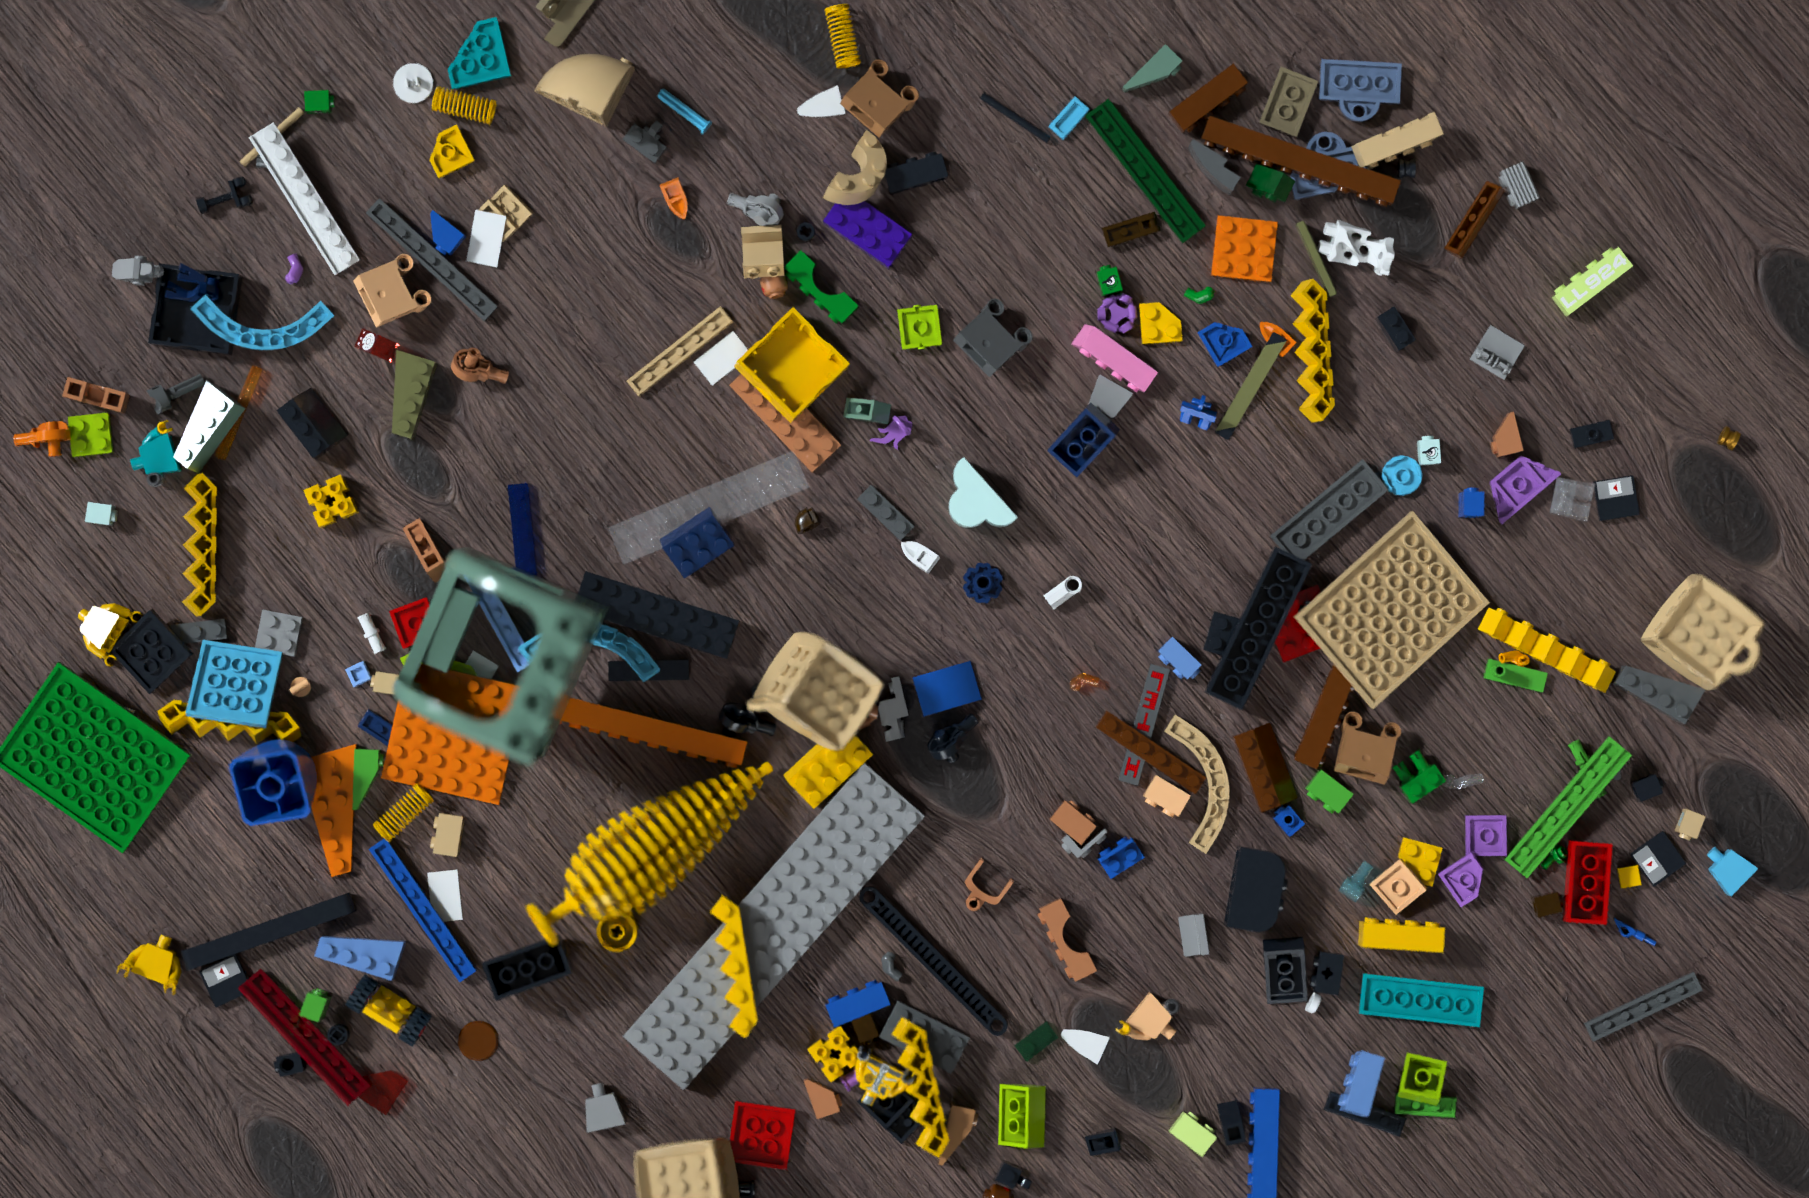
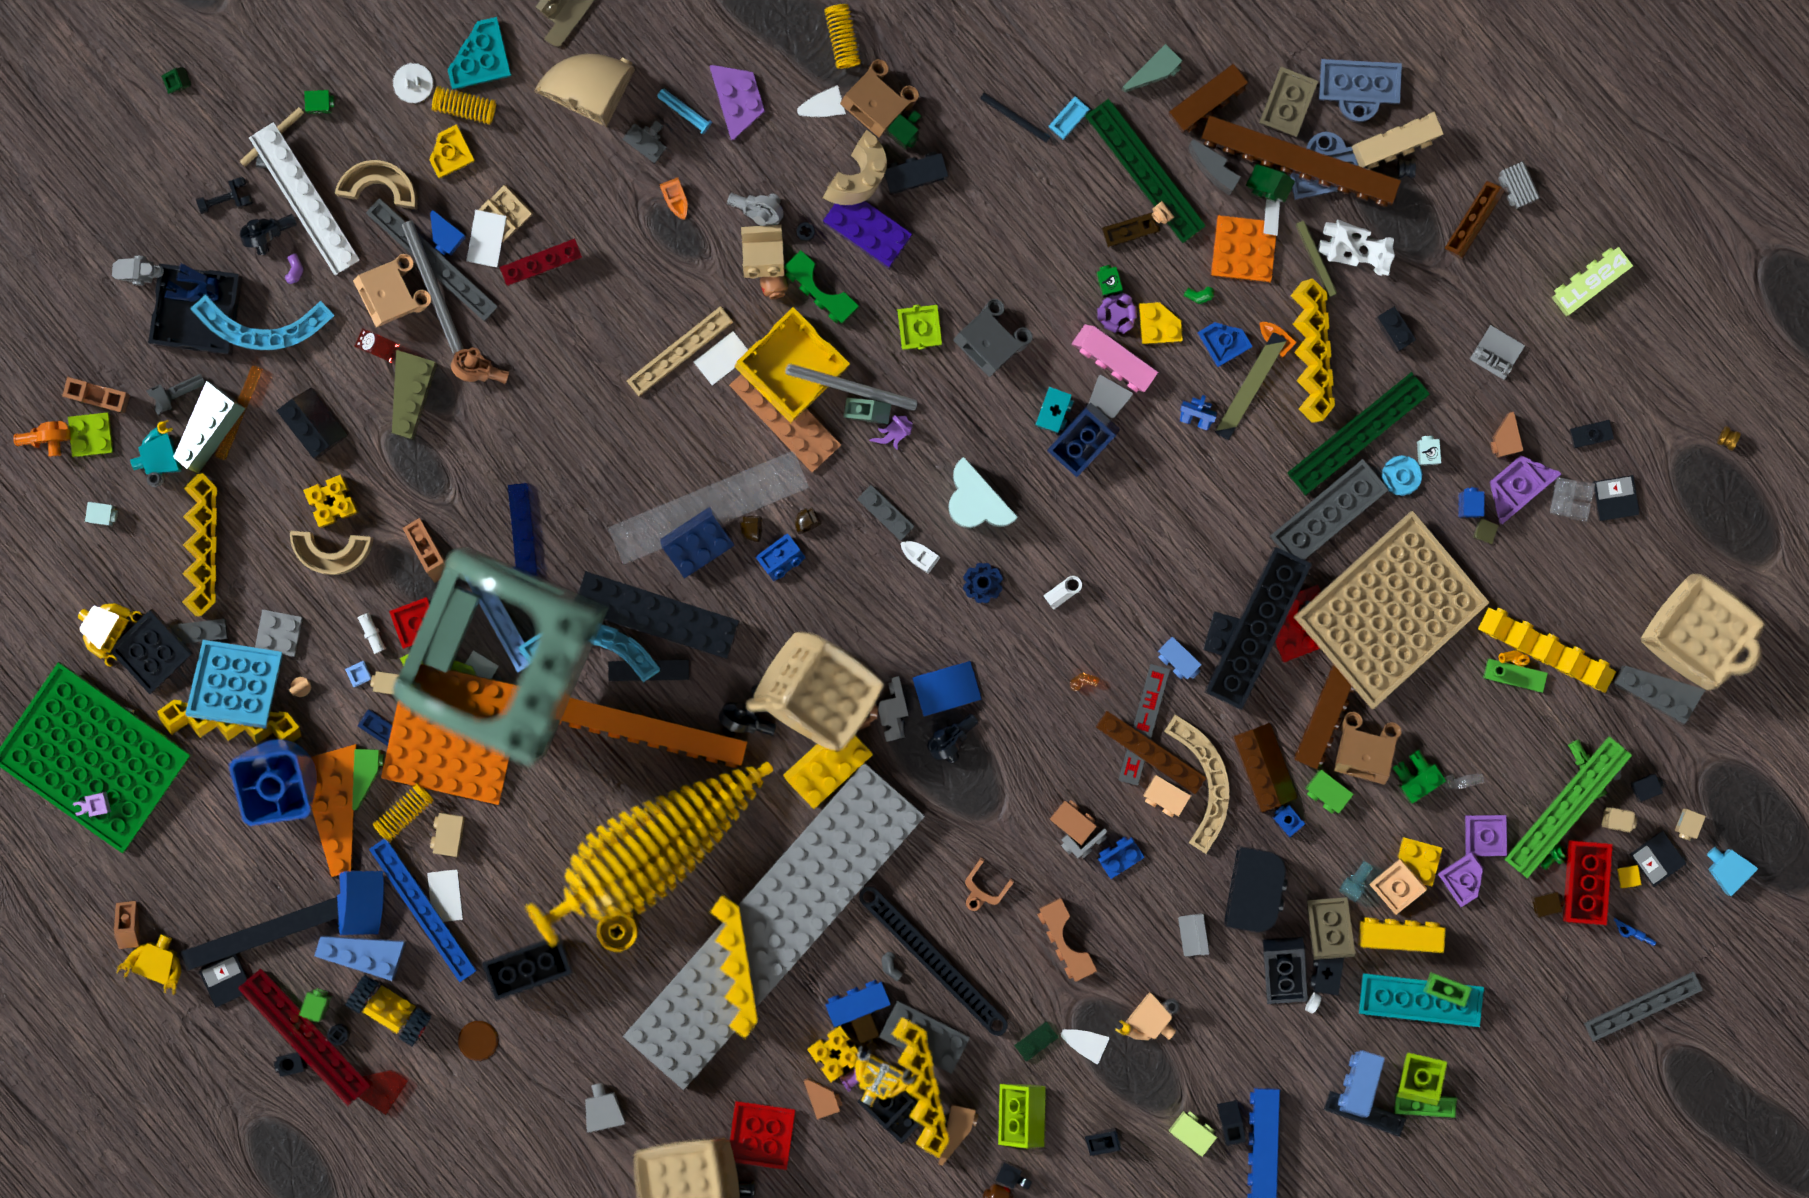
(94, 804): none -> lavender plate
(127, 925): none -> nougat slope
(176, 80): none -> dark green slope
(264, 231): none -> black pin
(331, 564): none -> tan brick
(360, 902): none -> blue slope
(377, 172): none -> tan brick
(432, 286): none -> light grey axle
(541, 262): none -> dark red plate
(737, 97): none -> medium lavender wing
(752, 527): none -> dark brown piece
(780, 557): none -> blue bracket
(852, 387): none -> light grey axle
(904, 131): none -> dark green brick
(1046, 419): none -> teal brick
(1162, 213): none -> light nougat plate
(1271, 217): none -> white sticker
(1330, 928): none -> dark tan plate
(1358, 433): none -> dark green plate
(1447, 989): none -> bright green brick
(1485, 531): none -> olive slope
(1619, 819): none -> tan brick

